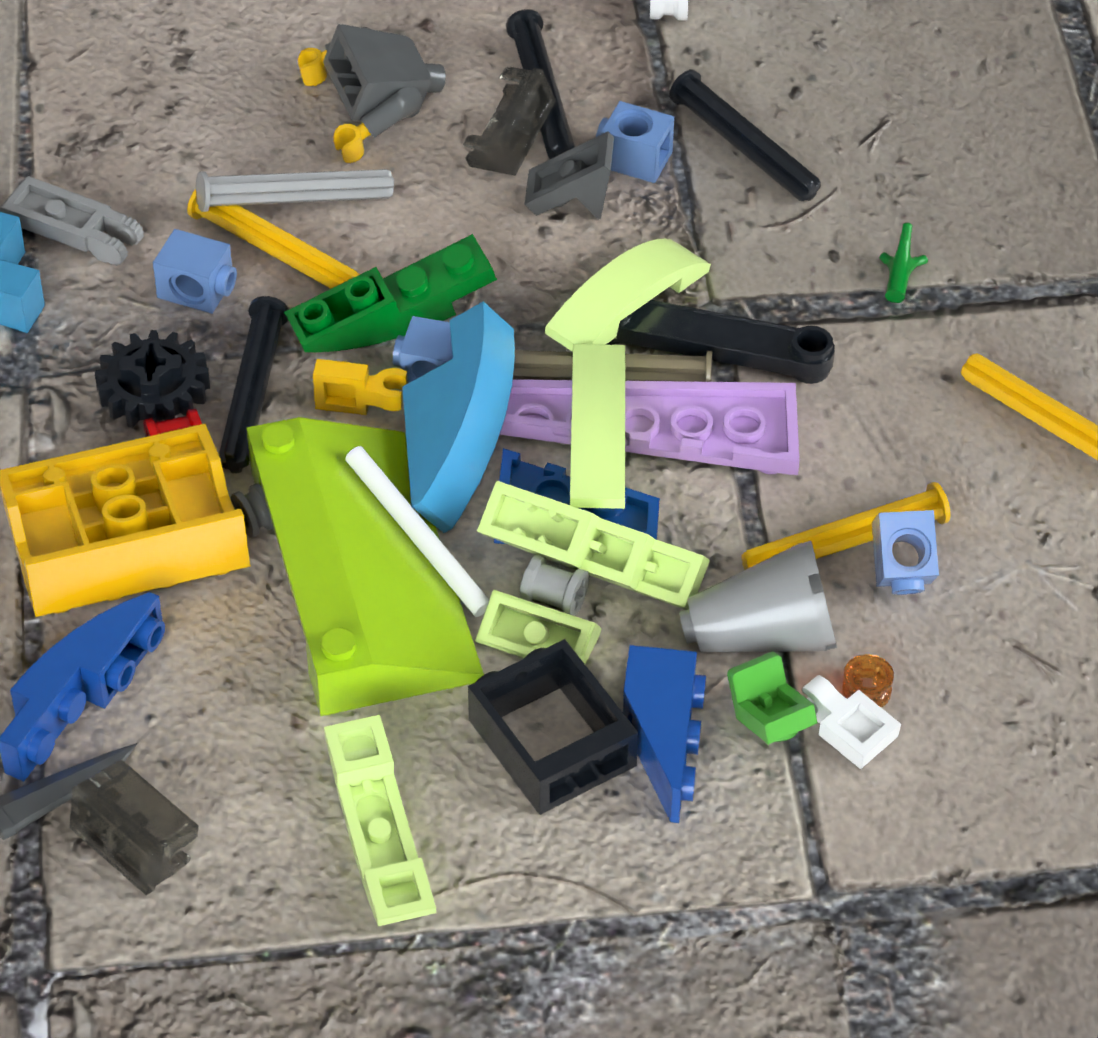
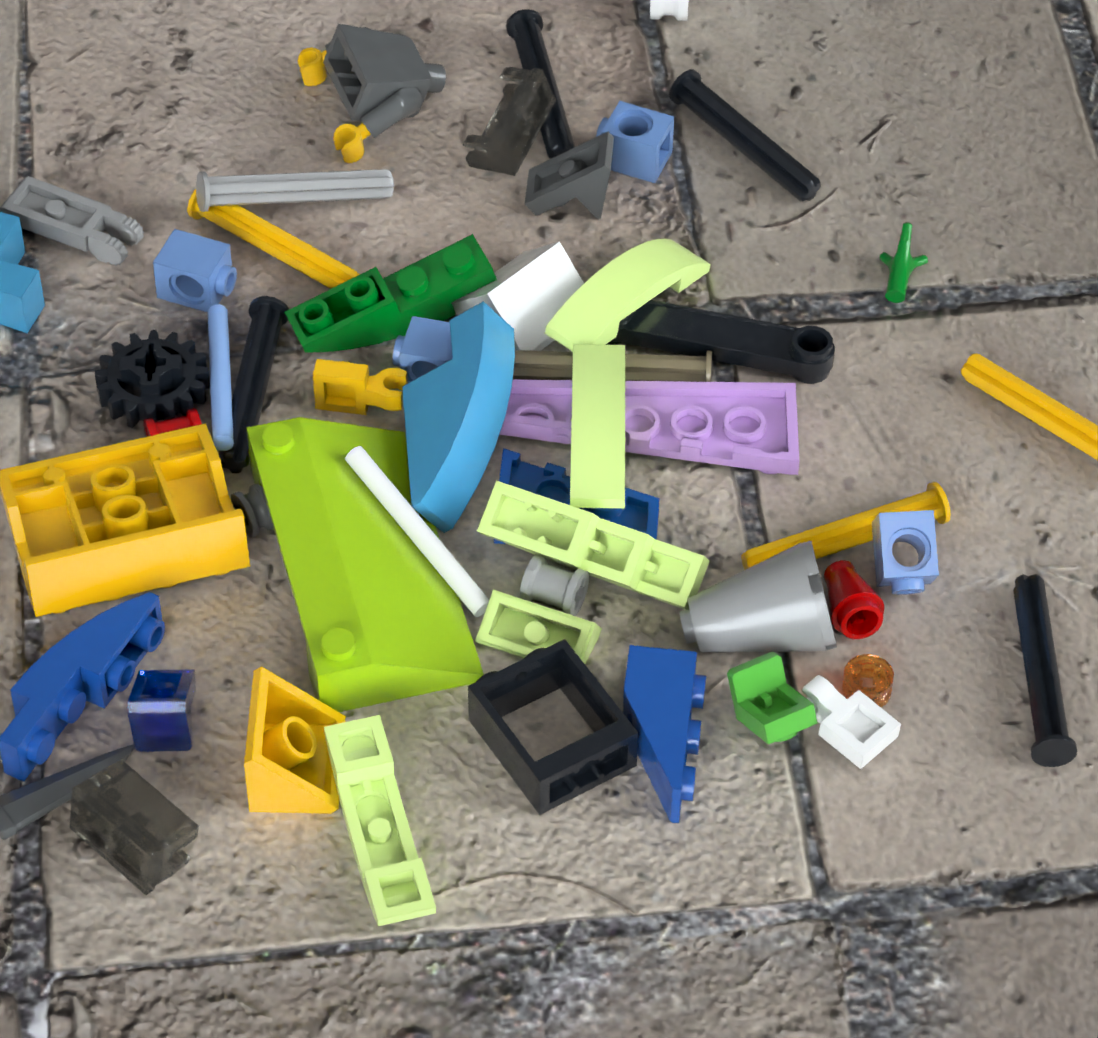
(162, 710): none -> clear blue slope
(220, 378): none -> light blue bar
(287, 749): none -> yellow slope
(528, 293): none -> white slope
(852, 602): none -> red cone
(1052, 743): none -> black axle

